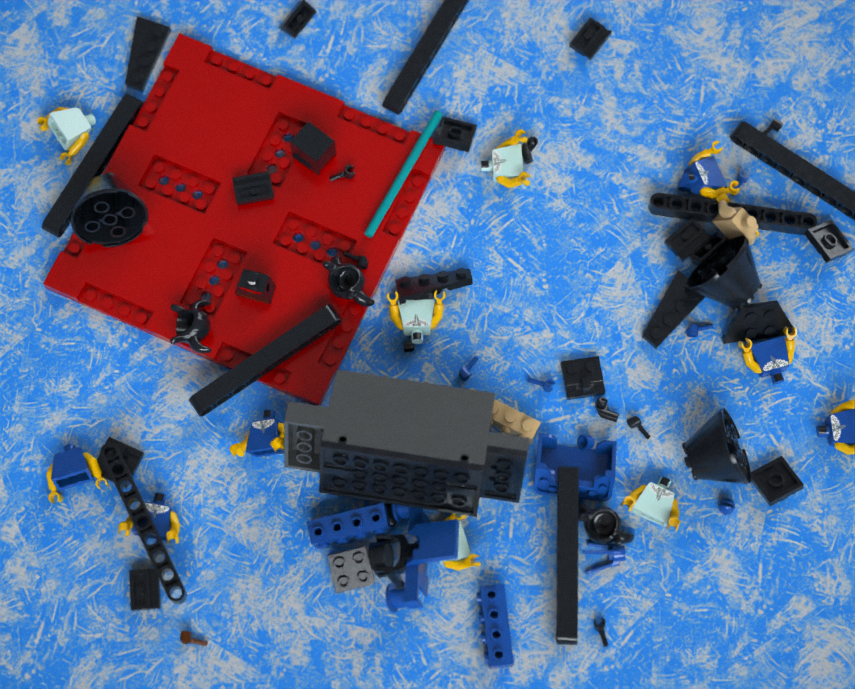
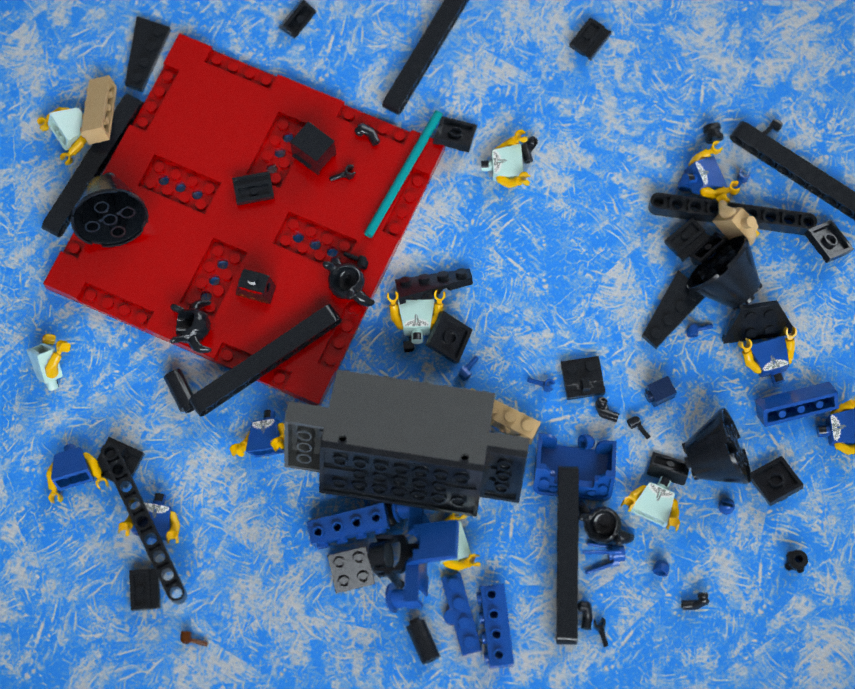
(46, 360): none -> torso
(98, 110): none -> tan brick
(179, 389): none -> black brick
(368, 131): none -> black arm
(422, 641): none -> black brick
(449, 337): none -> black hinge
(460, 614): none -> blue hinge
(587, 614): none -> black arm
(660, 391): none -> dark blue brick
(661, 568): none -> blue hinge
(668, 467): none -> black slope
(696, 604): none -> black arm
(713, 133): none -> black wheel
(792, 564): none -> black brick
(797, 404): none -> blue brick

